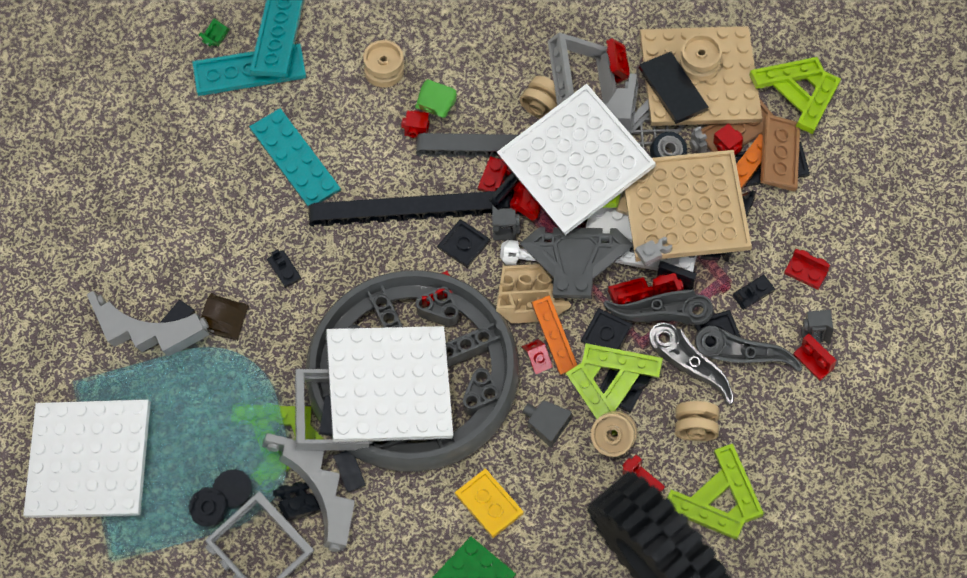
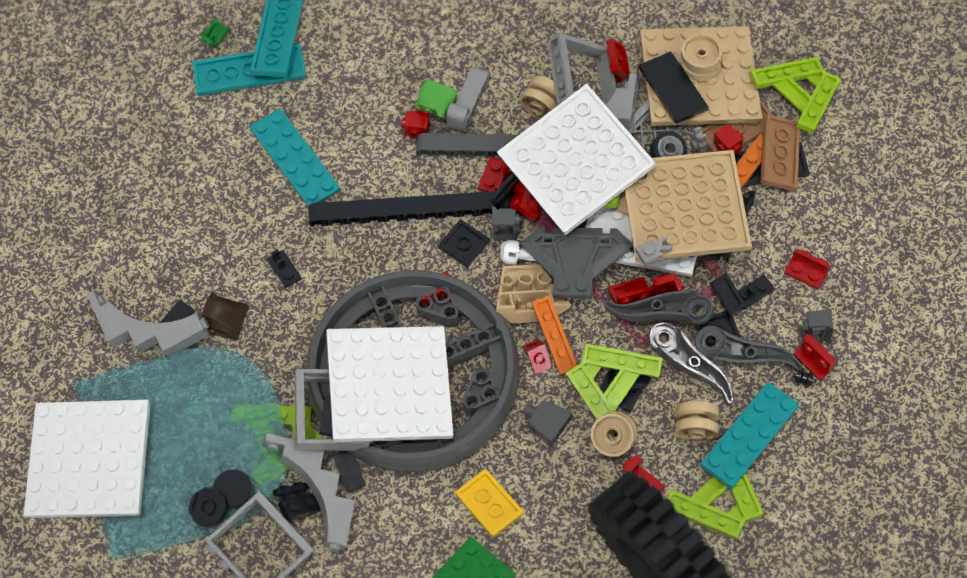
(383, 63): tan wheel -> none
(460, 113): none -> light grey beam
(606, 330): black tile -> none
(687, 277): black tile -> none
(727, 294): none -> black tile
(749, 435): none -> teal plate
(804, 378): none -> black wheel

